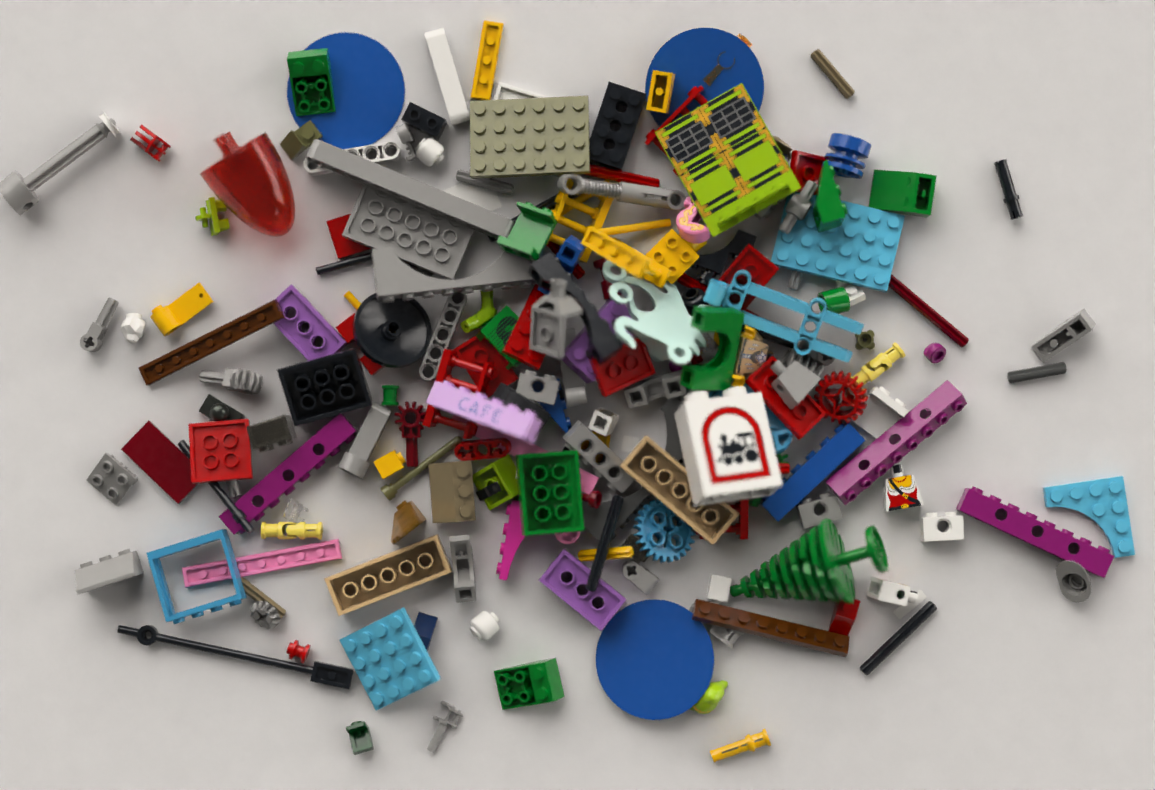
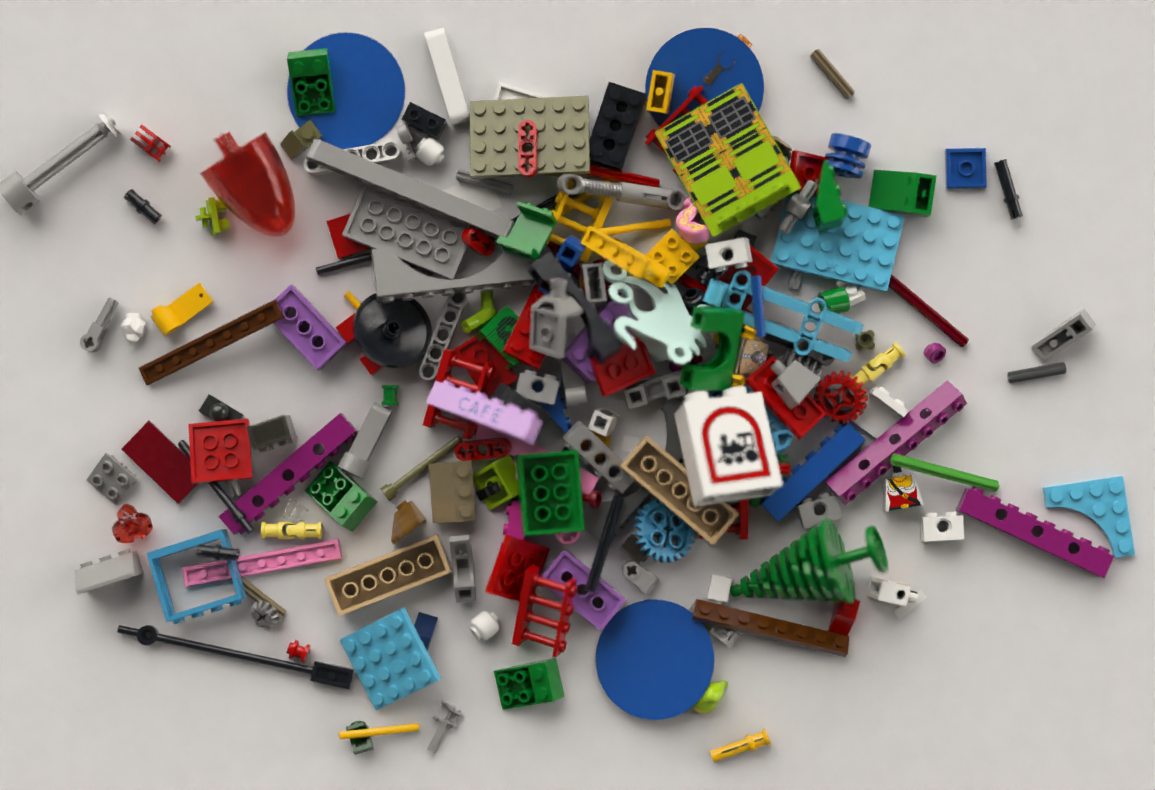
(131, 525): none -> clear red tile
(142, 206): none -> black pin
(217, 552): none -> black pin
(235, 380): light grey gear -> none
(325, 387): black slope -> none
(341, 496): none -> green slope
(378, 731): none -> yellow bar
(390, 463): yellow brick -> none
(411, 431): dark red gear -> none
(479, 239): none -> red beam
(487, 60): yellow tile -> none
(510, 566): none -> red plate
(522, 135): none -> beam
(526, 615): none -> red fence
(592, 282): none -> light grey torso
(613, 553): yellow axle -> none
(717, 251): none -> white brick
(758, 306): none -> blue piece
(904, 632): black axle -> none
(944, 472): none -> bright green axle
(965, 168): none -> blue tile
(1073, 581): light grey piece -> none

